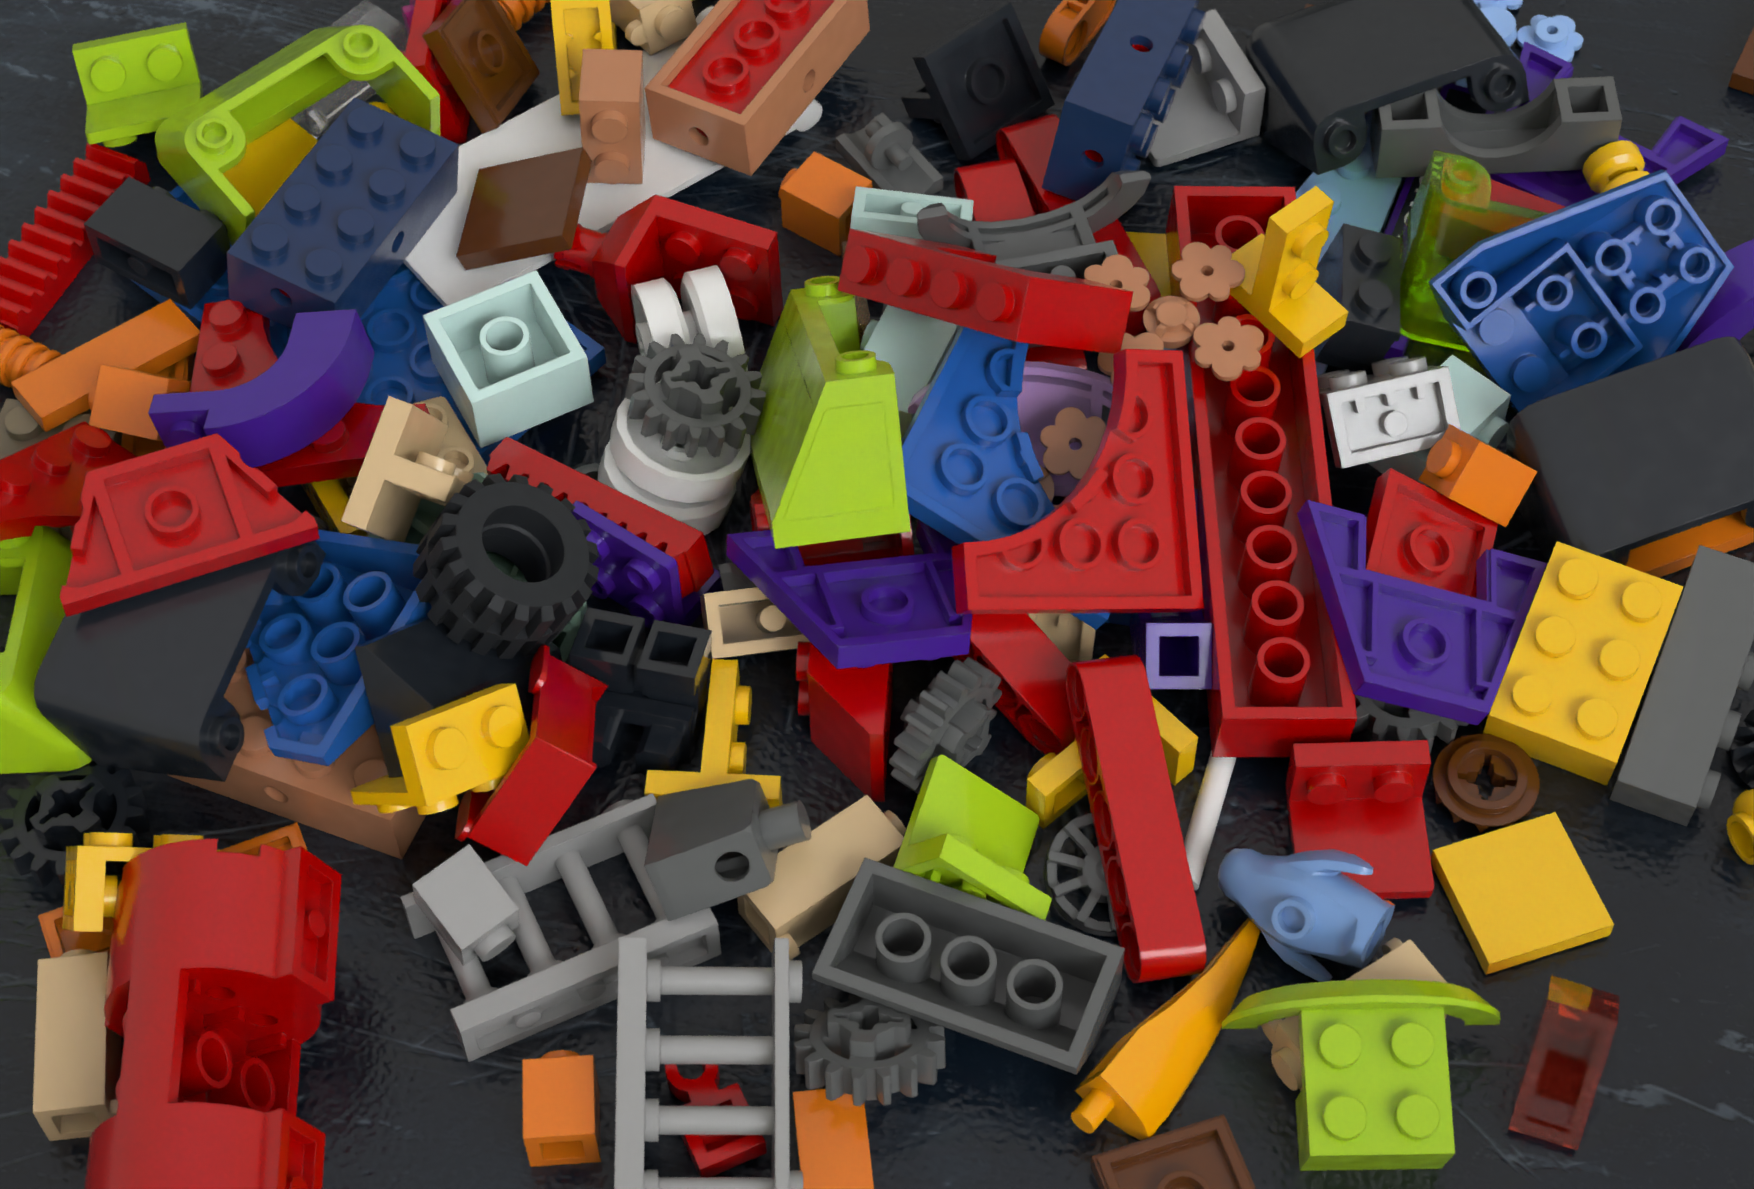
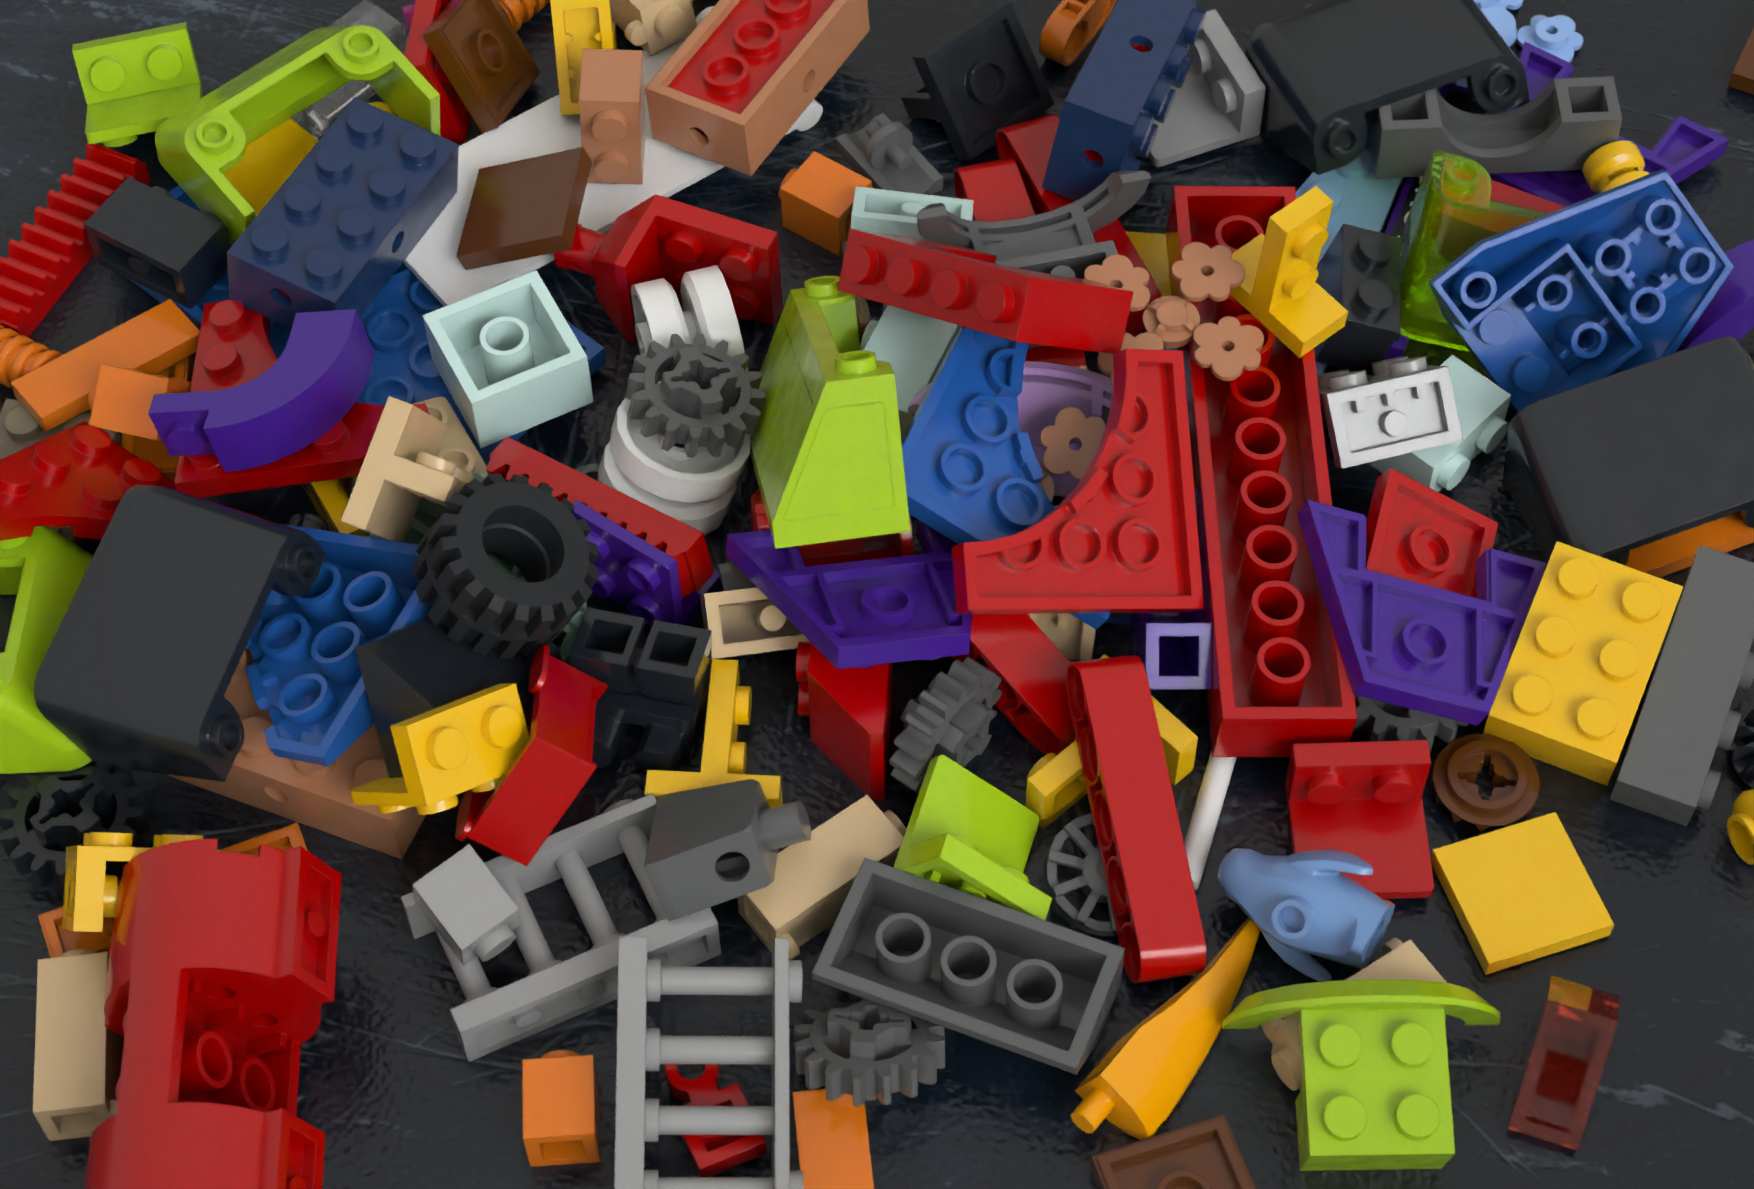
(174, 521): red wing -> none
(1477, 475): orange brick -> none

